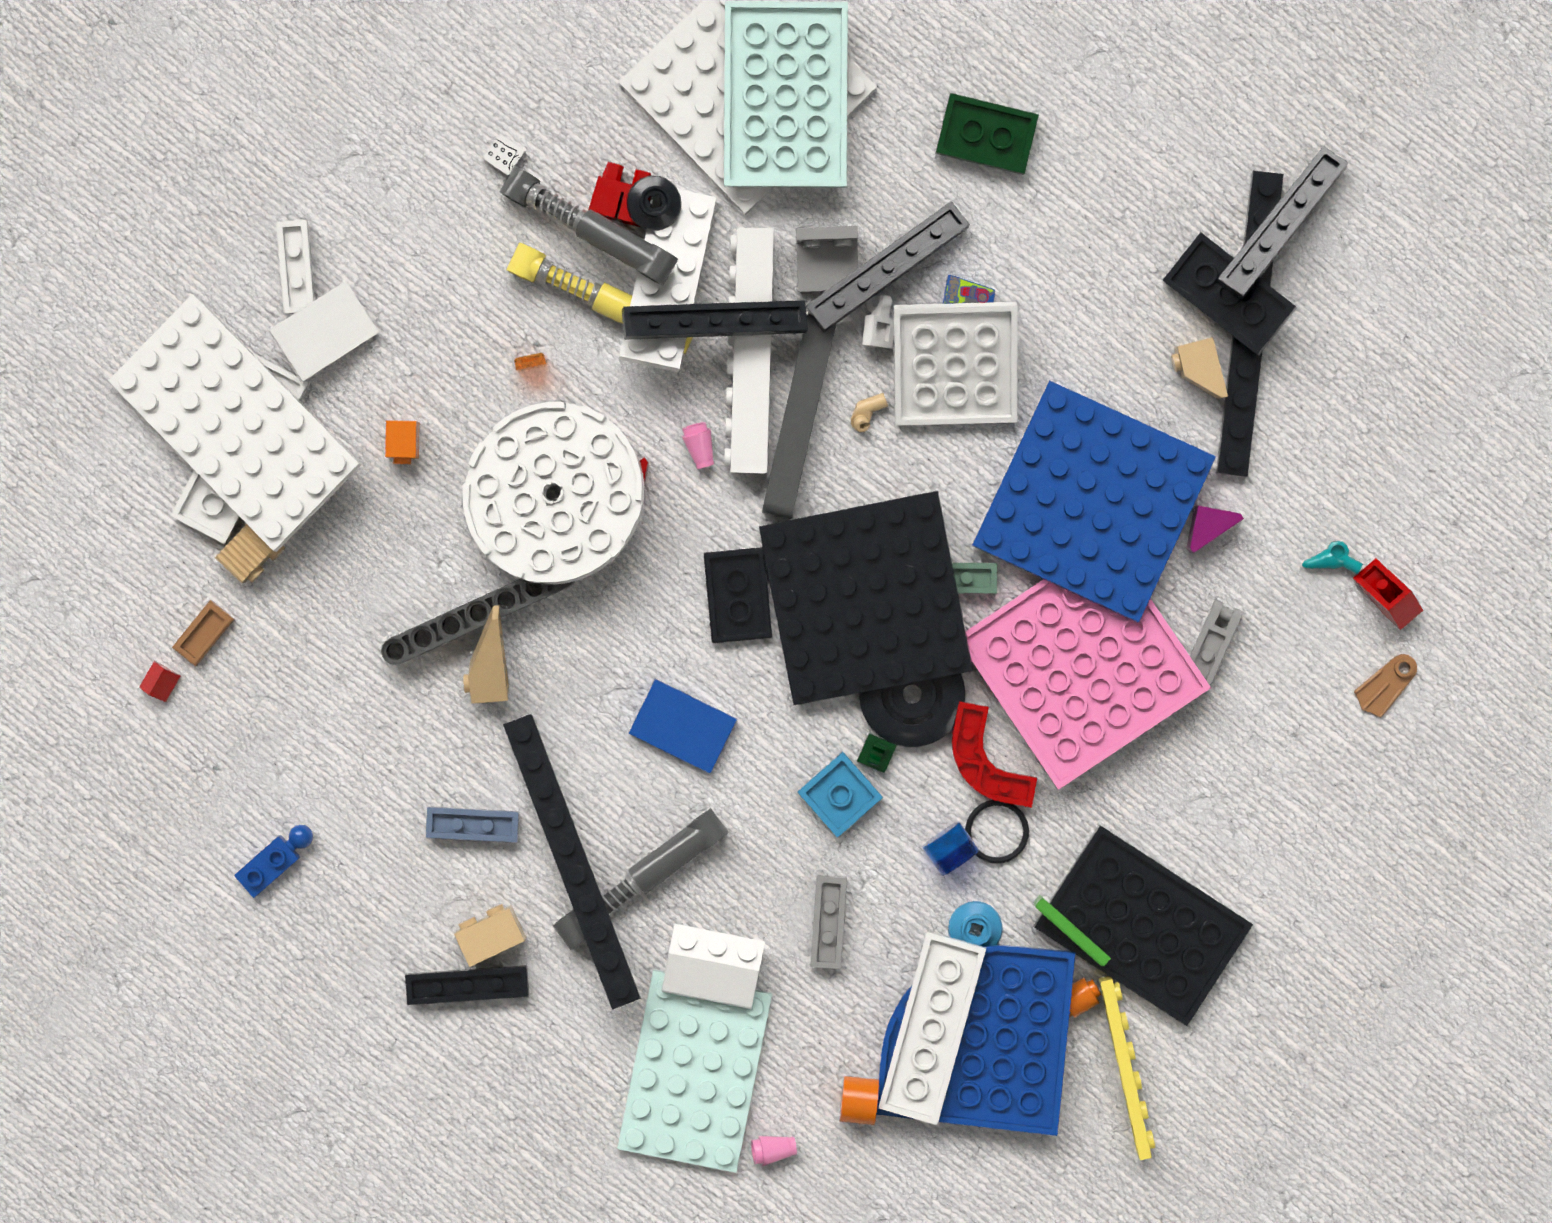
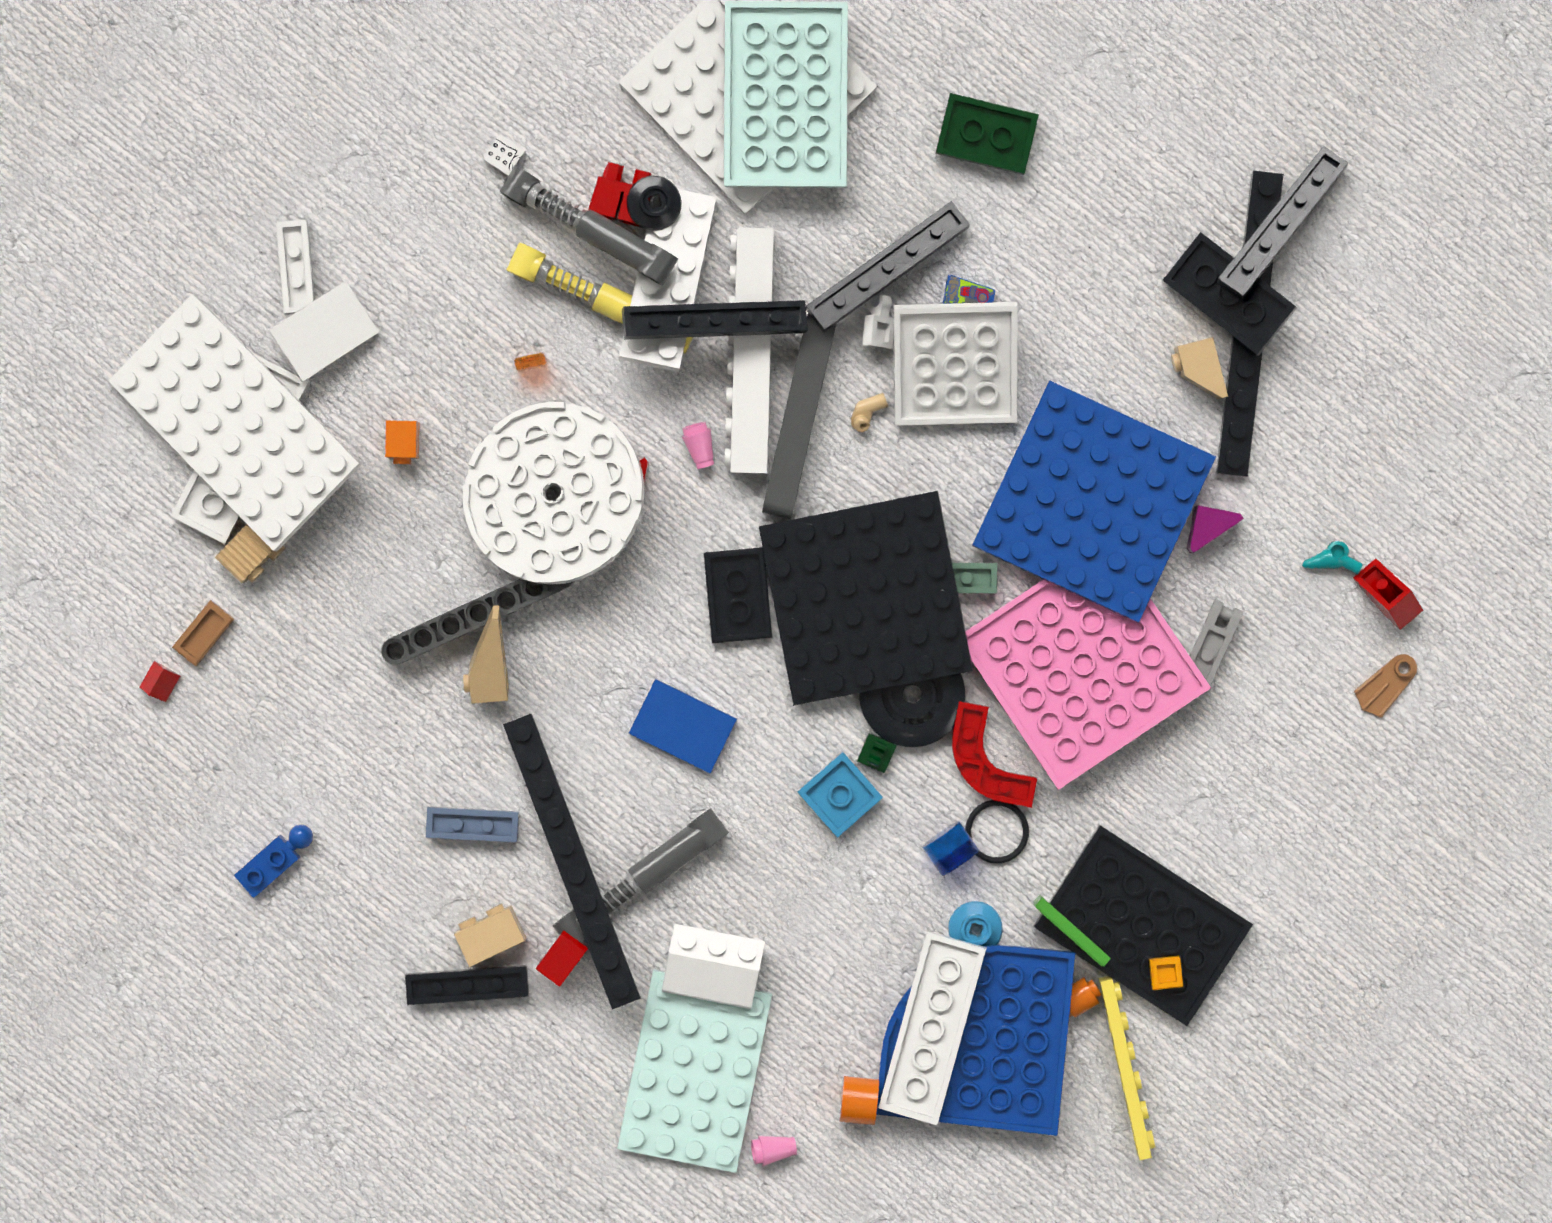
(561, 958): none -> red slope
(825, 256): light grey bracket -> none
(828, 922): light grey plate -> none
(1166, 972): none -> light orange tile

